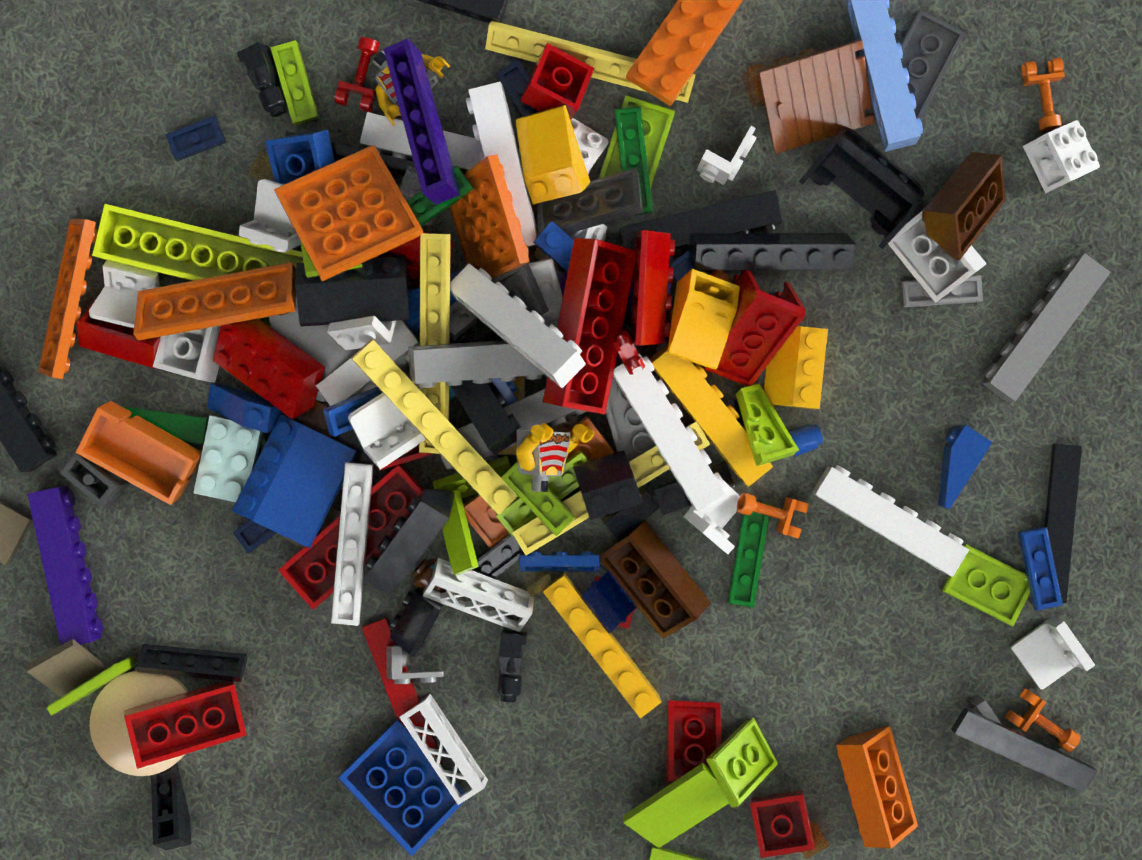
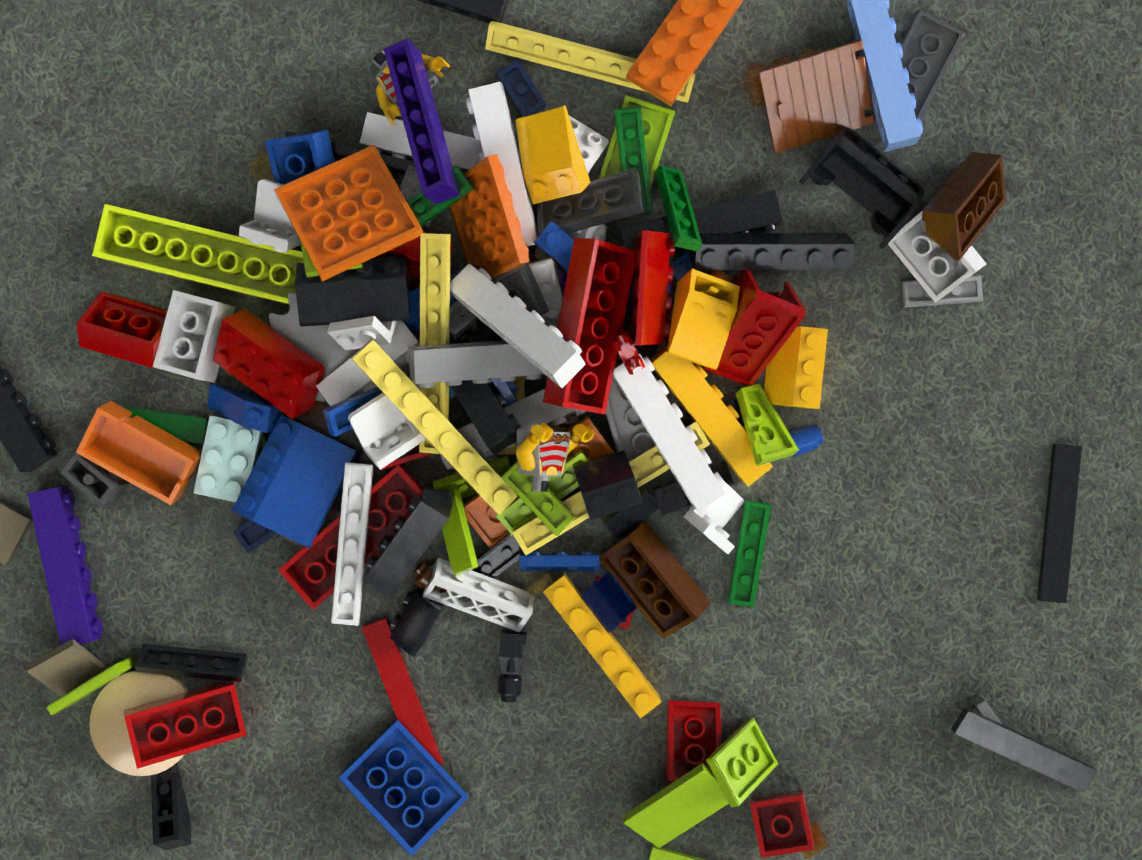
(66, 298): orange plate -> none
(119, 296): white bracket -> none
(195, 138): dark blue plate -> none
(215, 301): orange plate -> none
(264, 77): black piece -> none
(295, 83): lime plate -> none
(368, 48): red bar -> none
(397, 659): light grey bracket -> none
(452, 743): white fence -> none
(557, 81): red brick -> none
(678, 208): none -> green tile
(718, 169): white bracket -> none
(747, 504): orange bar -> none
(877, 787): orange slope -> none
(891, 521): white brick -> none
(960, 459): blue slope -> none
(989, 586): lime tile -> none
(1040, 568): blue tile -> none
(1045, 327): light grey brick -> none
(1050, 652): white bracket -> none
(1055, 73): orange bar -> none
(1061, 156): white bracket -> none
(1067, 739): orange bar -> none

